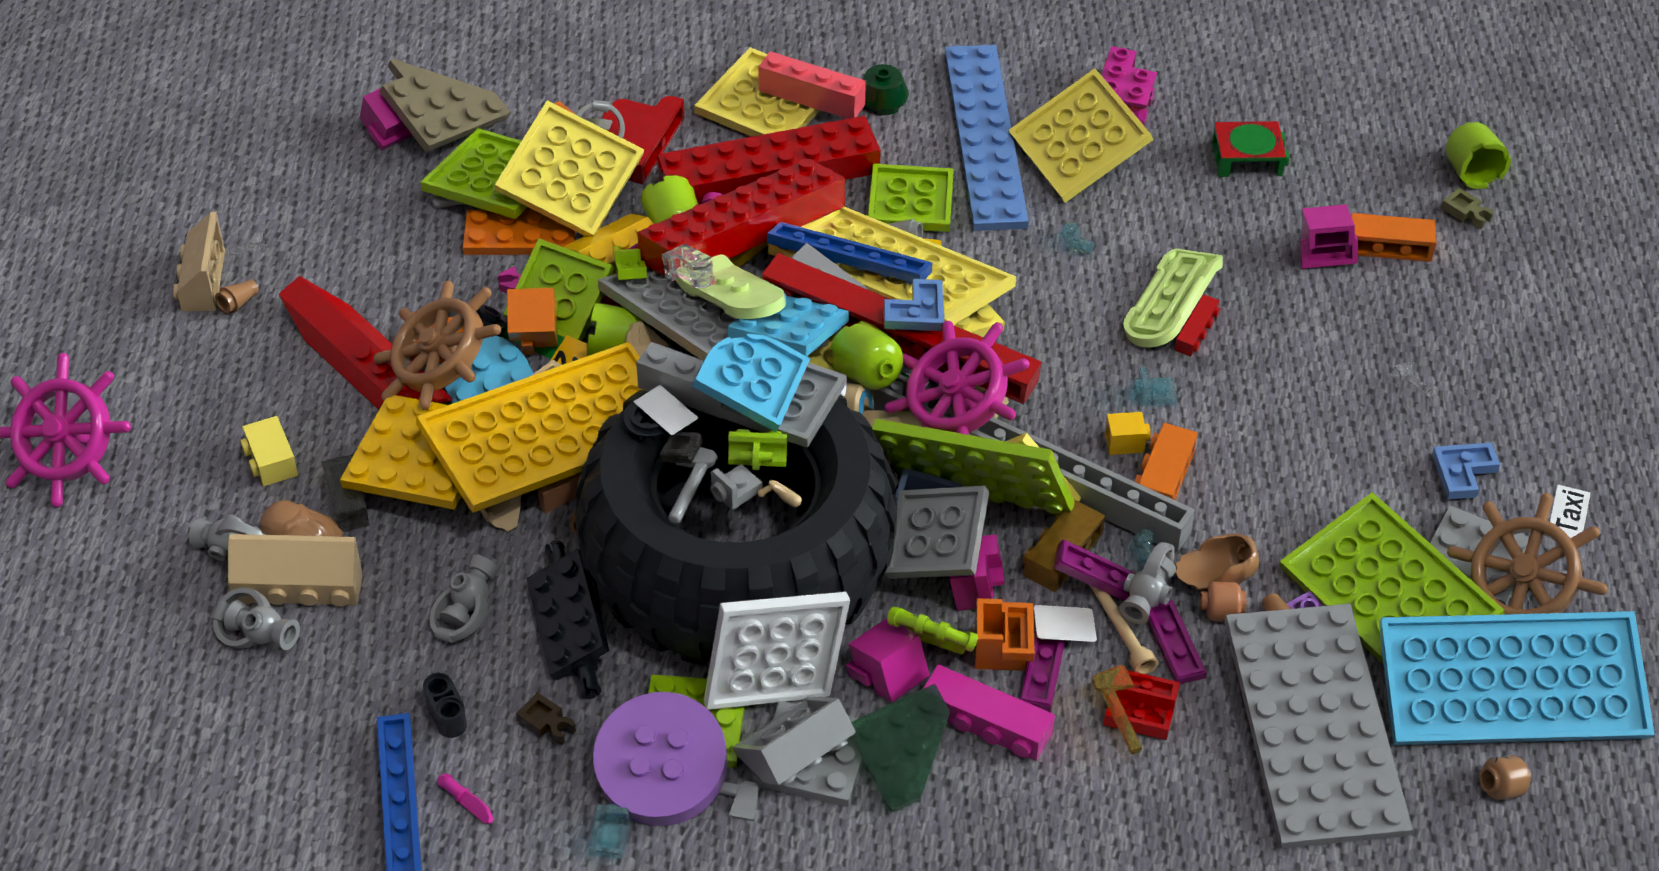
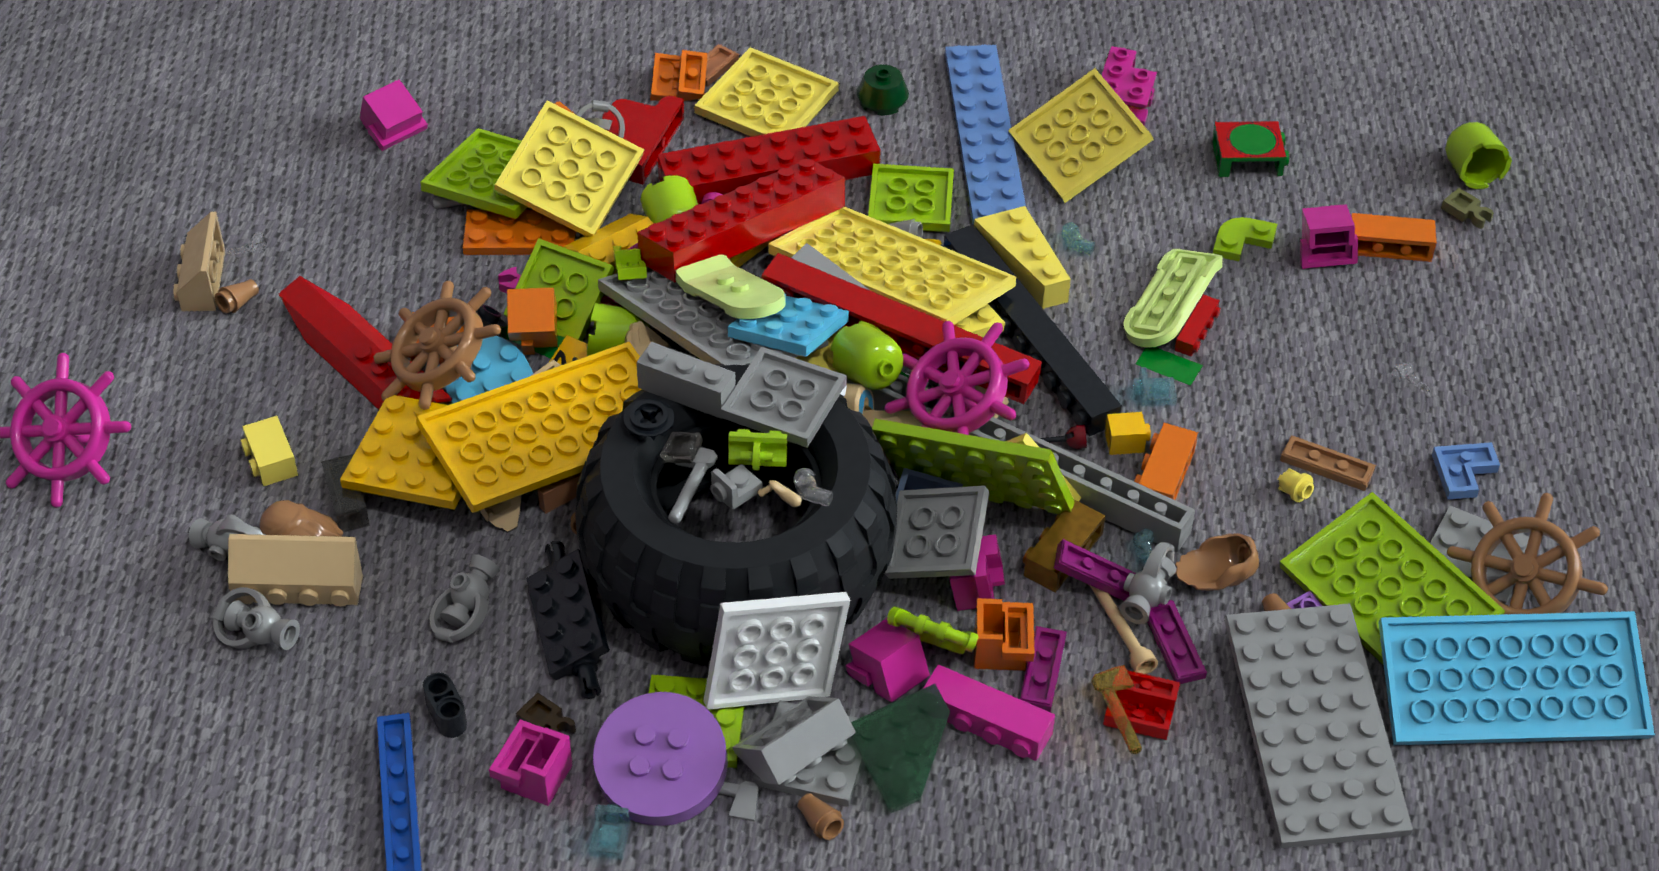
(438, 106): dark tan wing -> none
(466, 798): dark pink piece -> none
(533, 762): none -> dark pink plate
(666, 410): white sticker -> none
(679, 75): none -> orange slope
(689, 266): clear leg -> none
(718, 62): none -> nougat tile
(753, 377): medium azure plate -> none
(808, 489): none -> clear arm
(811, 85): coral brick -> none
(821, 817): none -> medium nougat cone
(851, 253): blue plate -> none
(920, 313): medium blue plate -> none
(1027, 254): none -> light yellow wedge
(1039, 337): none -> black brick
(1065, 623): white sticker -> none
(1074, 437): none -> dark red hinge
(1169, 365): none -> green sticker
(1223, 599): nougat head -> none
(1243, 230): none -> lime plate
(1296, 485): none -> light yellow hose
(1327, 463): none -> medium nougat tile
(1505, 777): medium nougat head -> none
(1570, 509): white sticker -> none

